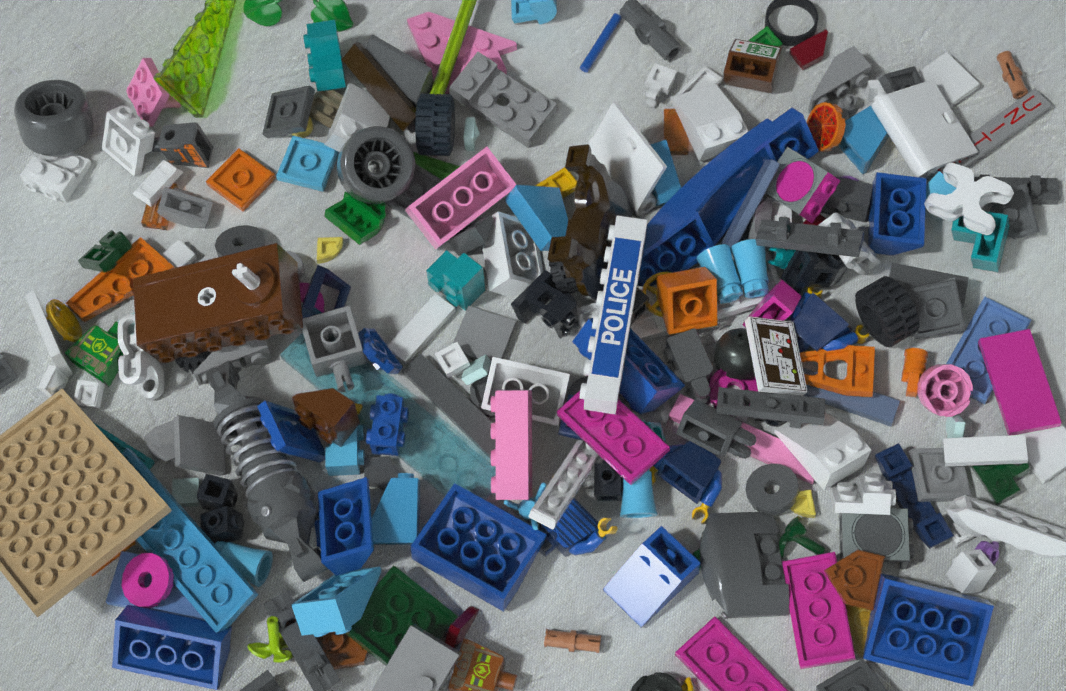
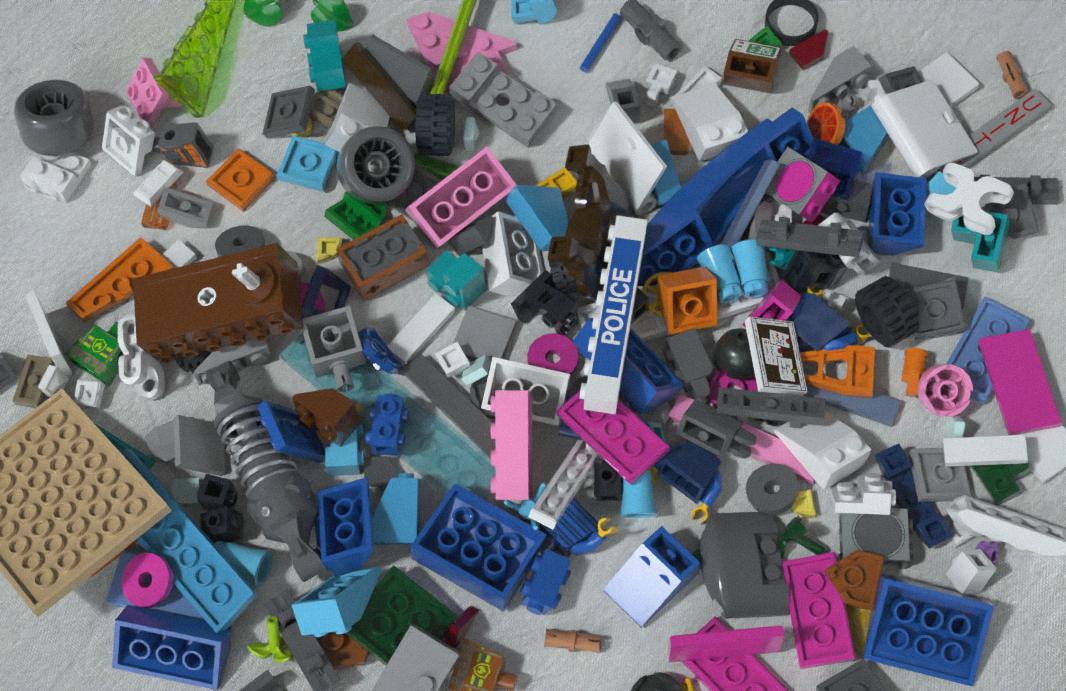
(27, 391): none -> dark tan plate
(63, 320): yellow wheel -> none
(105, 256): dark green plate -> none
(383, 257): none -> piece
(542, 589): none -> blue brick
(557, 345): none -> dark pink tile
(626, 96): none -> dark grey slope
(725, 643): none -> dark pink tile
(835, 301): none -> white tile
(838, 161): none -> clear blue slope

